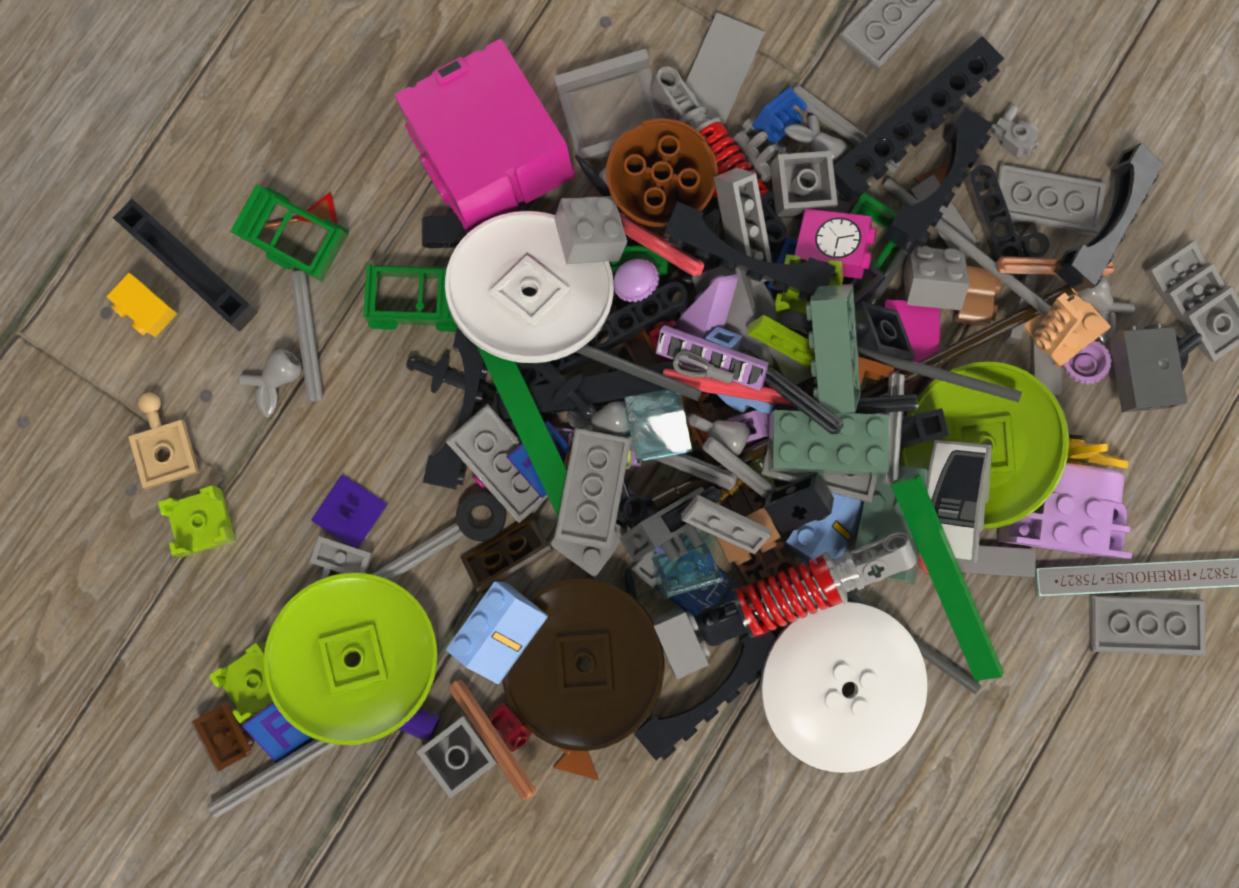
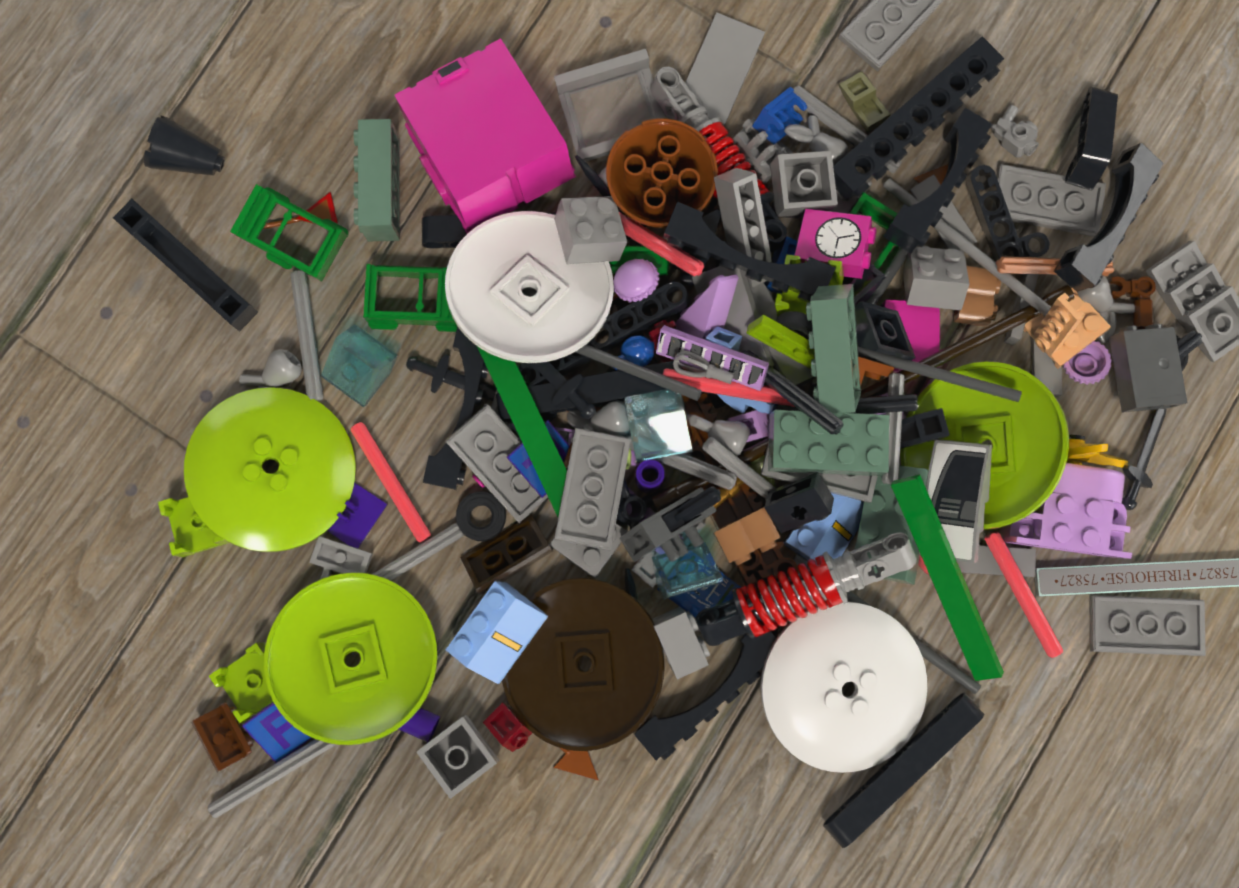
(142, 305): yellow brick -> none
(148, 443): tan plate -> none
(181, 150): none -> black cone
(262, 508): none -> lime dish
(358, 364): none -> clear light blue slope
(377, 180): none -> sand green brick
(390, 482): none -> coral axle
(492, 740): nougat axle -> none
(637, 350): none -> blue piece
(653, 466): none -> dark purple pin
(725, 524): light grey tile -> none
(863, 101): none -> olive slope
(903, 770): none -> black beam
(1023, 594): none -> coral axle
(1094, 139): none -> black beam
(1137, 474): none -> black sword
(1140, 290): none -> reddish brown bar

